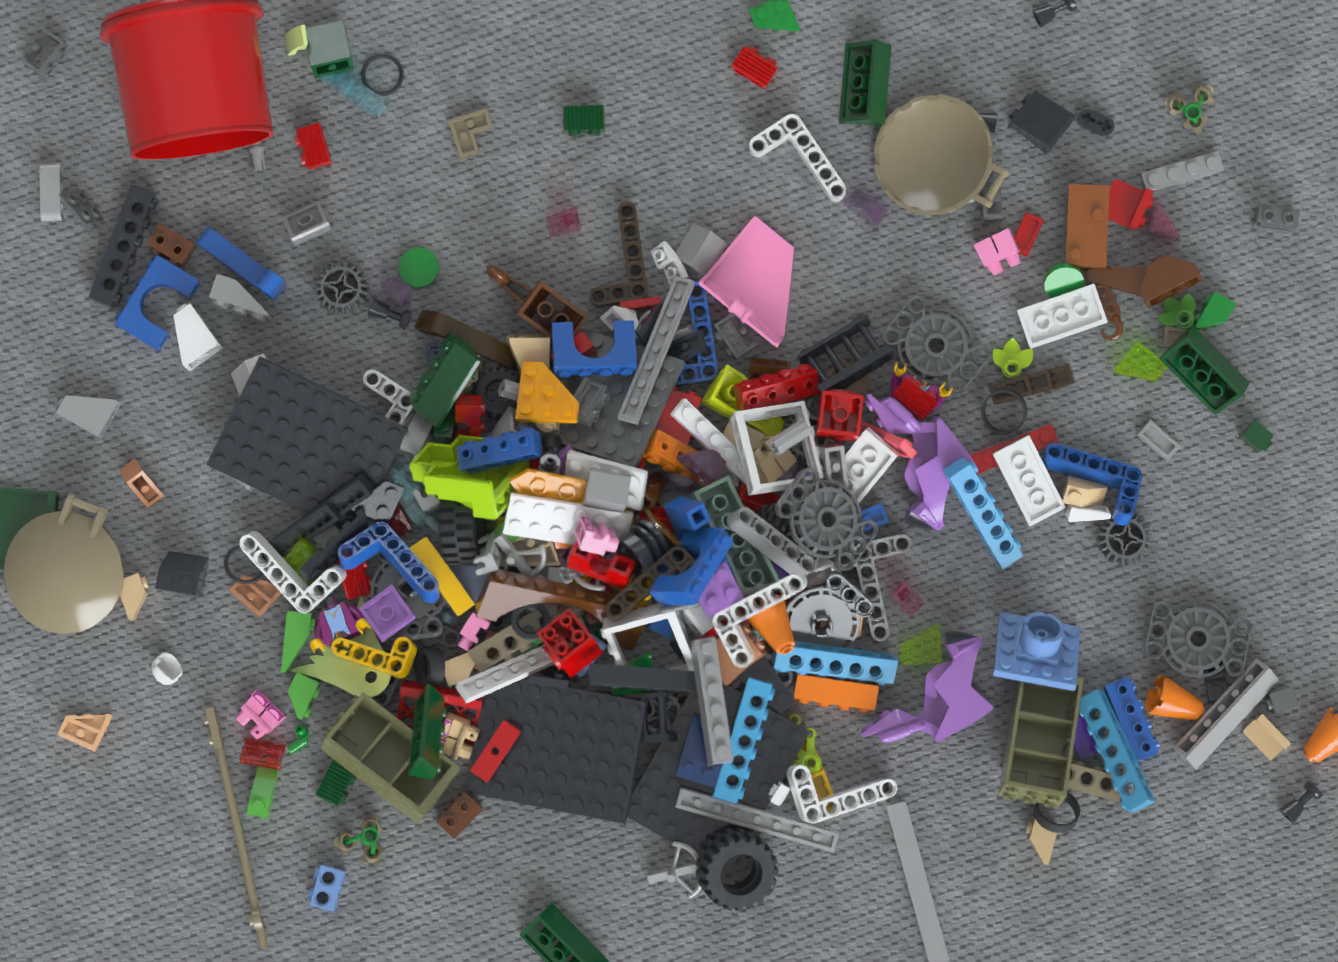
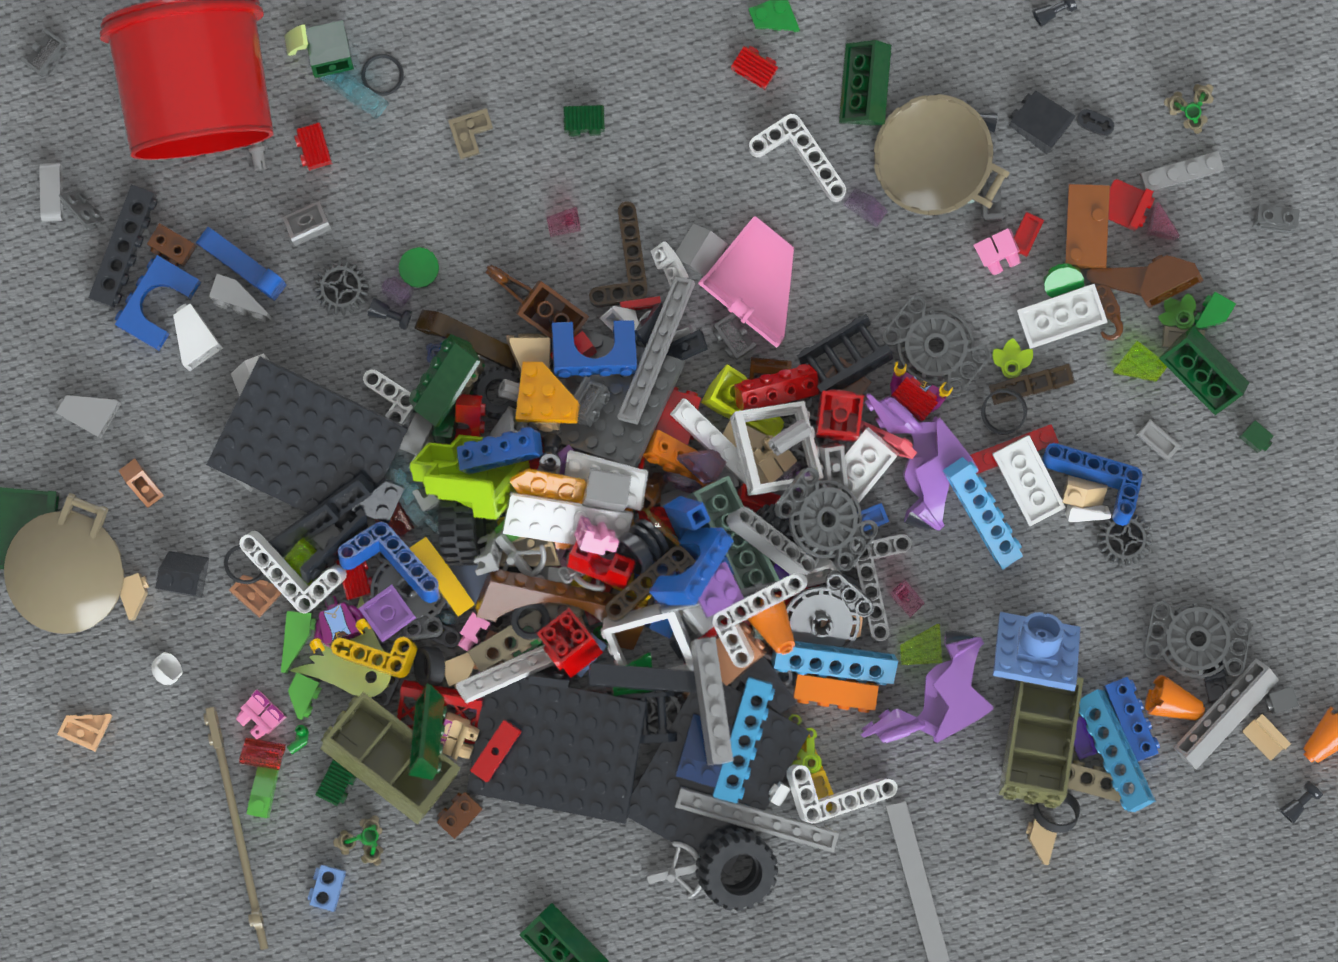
(703, 362): blue beam -> none

